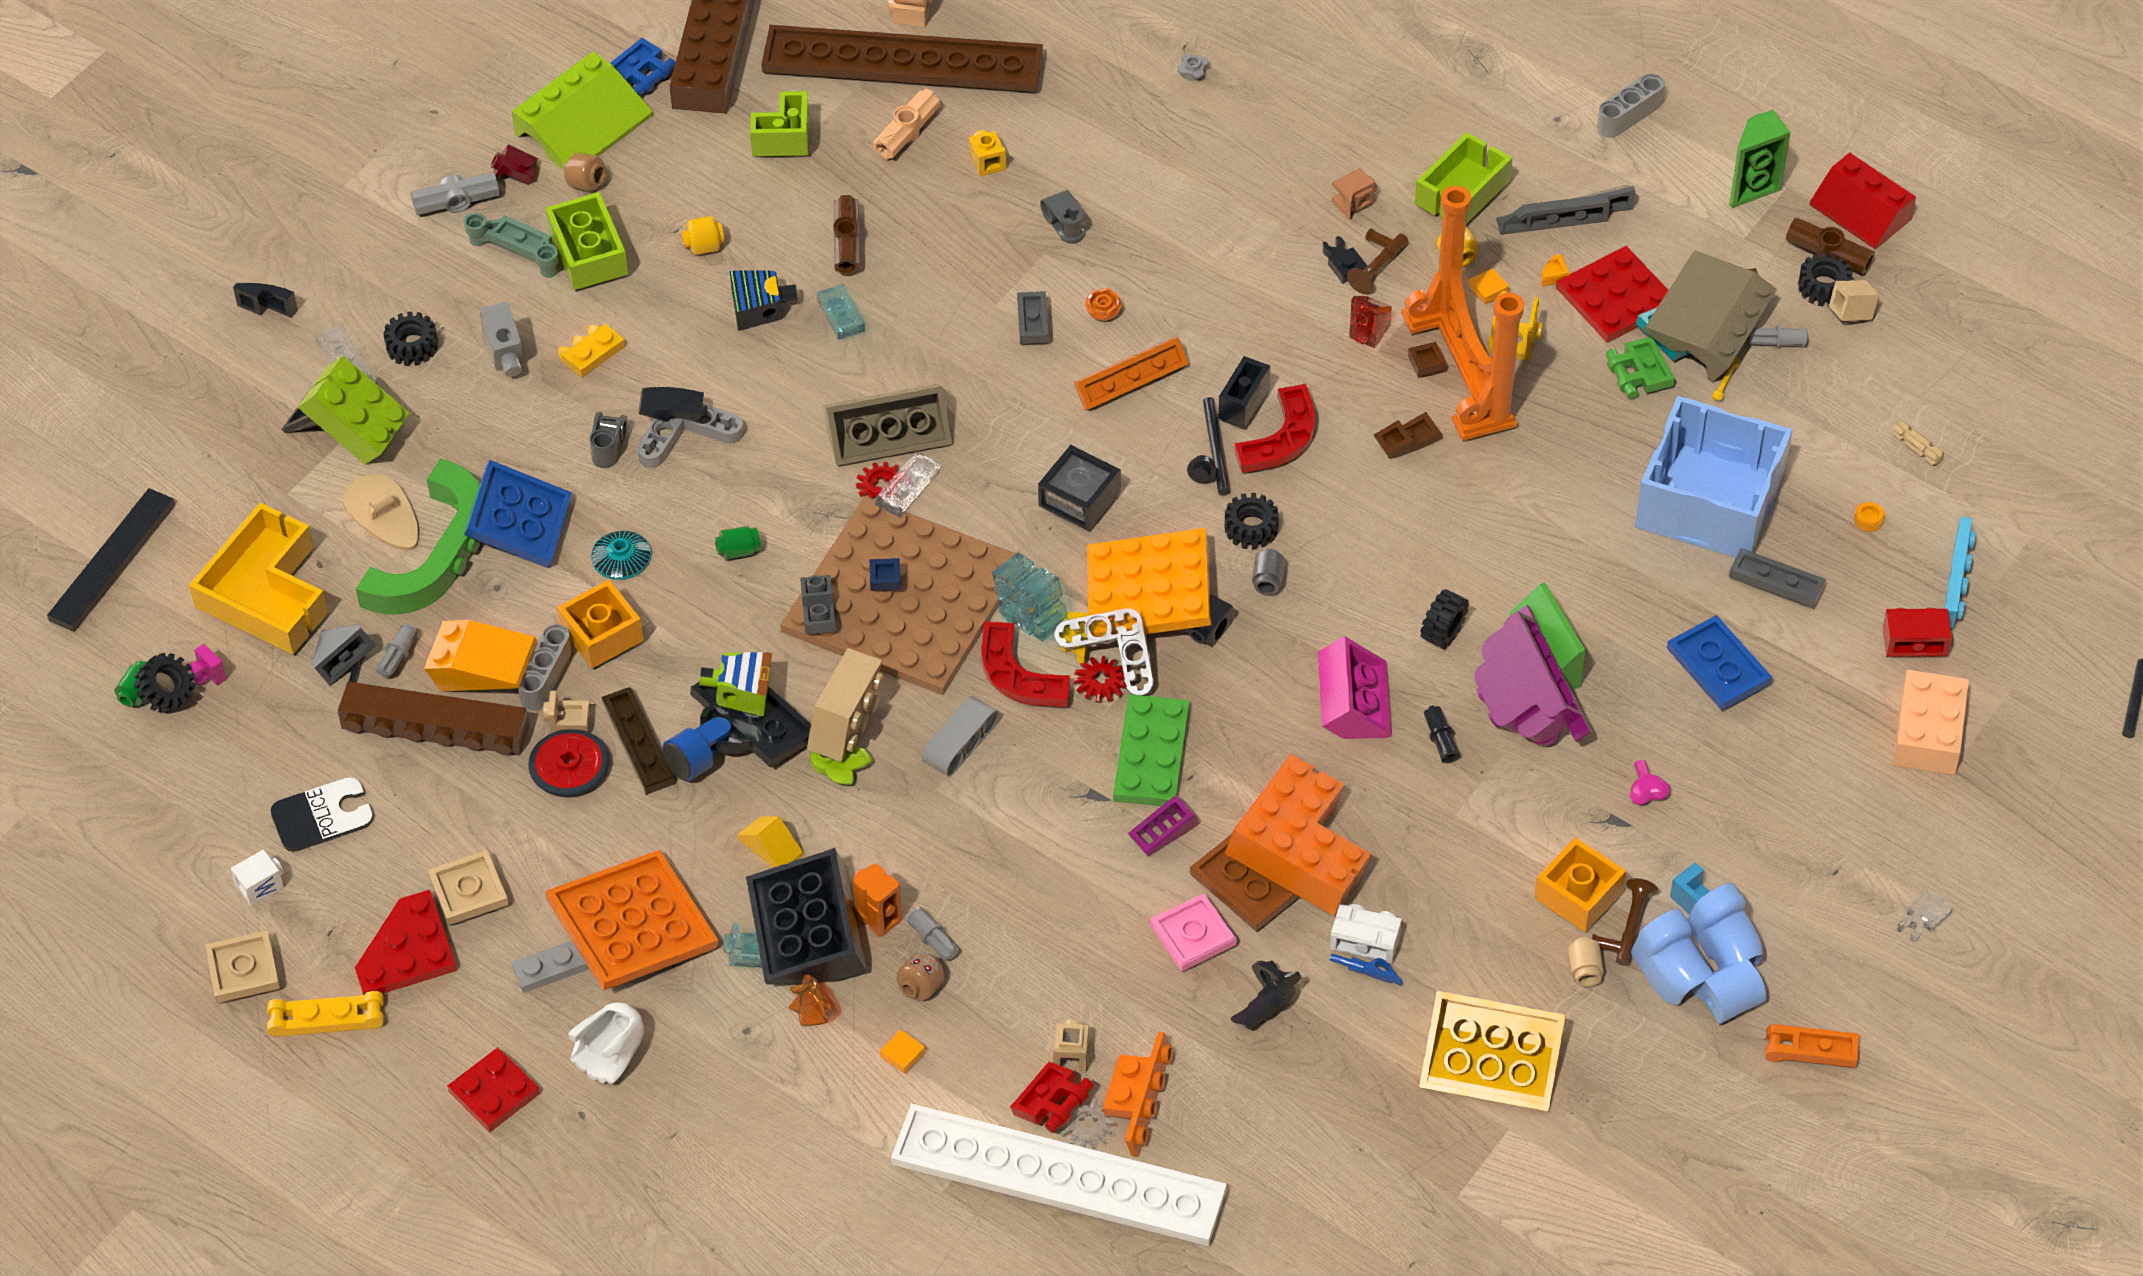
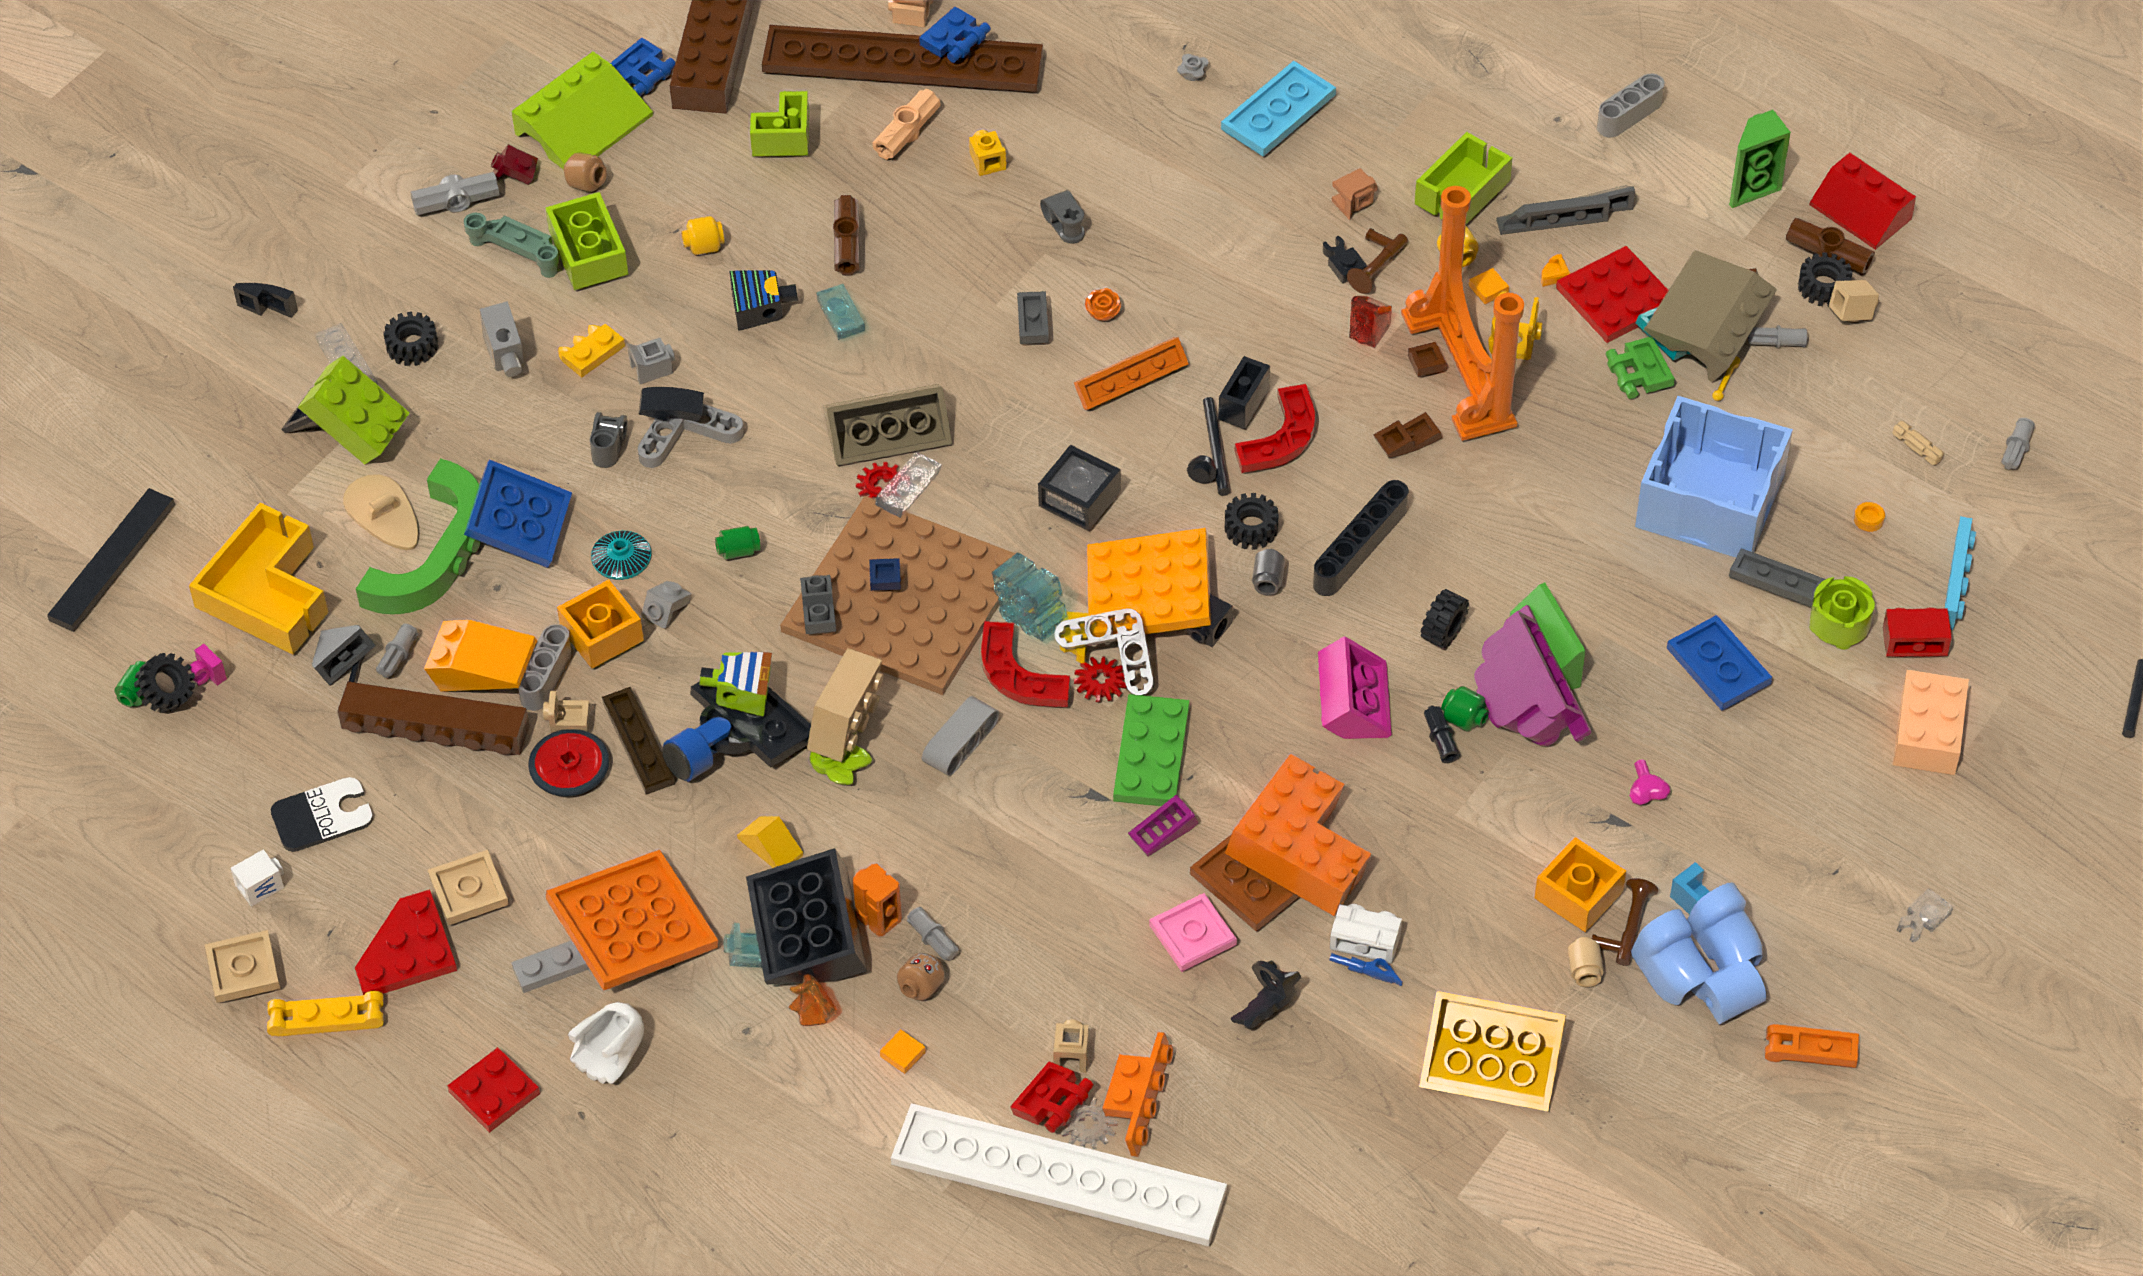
(651, 360): none -> light grey window
(663, 601): none -> light grey bracket
(949, 30): none -> blue plate
(1278, 108): none -> medium azure plate
(1360, 538): none -> black beam
(1465, 708): none -> green head
(1842, 611): none -> lime brick
(2018, 443): none -> light grey axle

